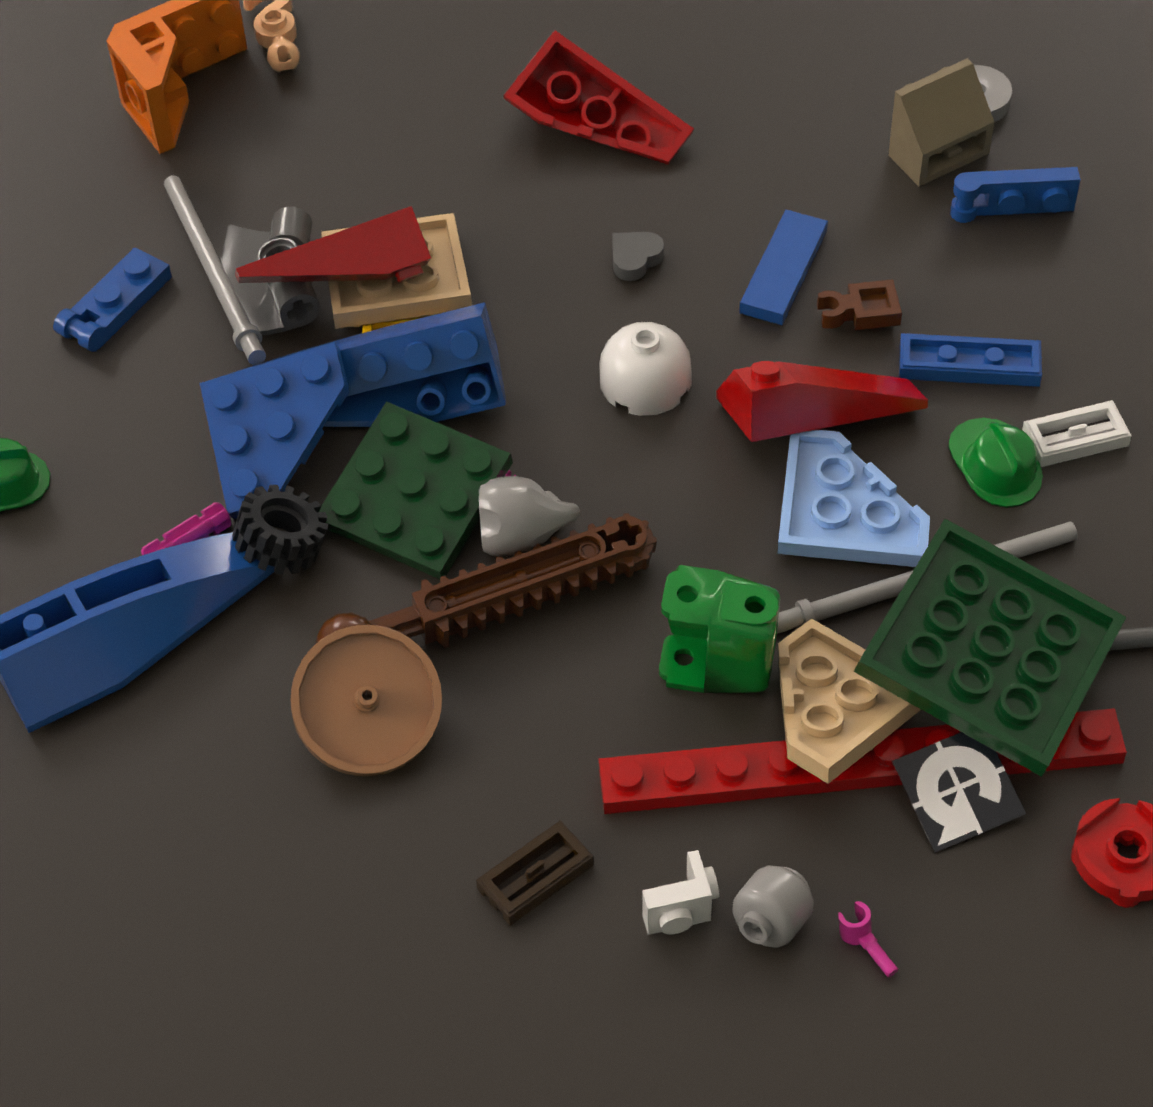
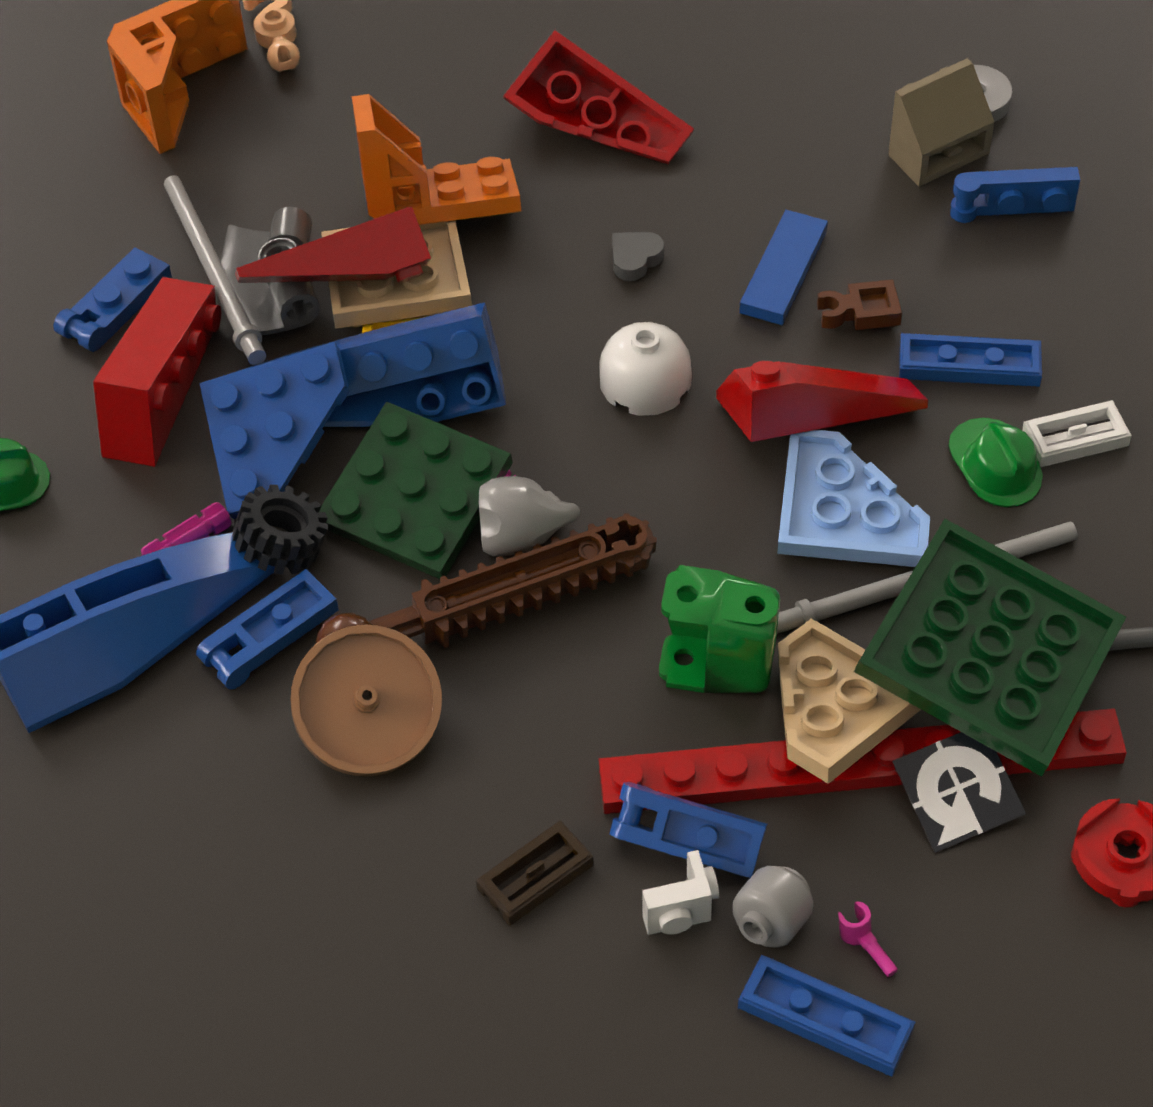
(153, 370): none -> red wedge
(267, 628): none -> blue plate
(399, 179): none -> orange bracket
(685, 826): none -> blue plate
(826, 1015): none -> blue tile

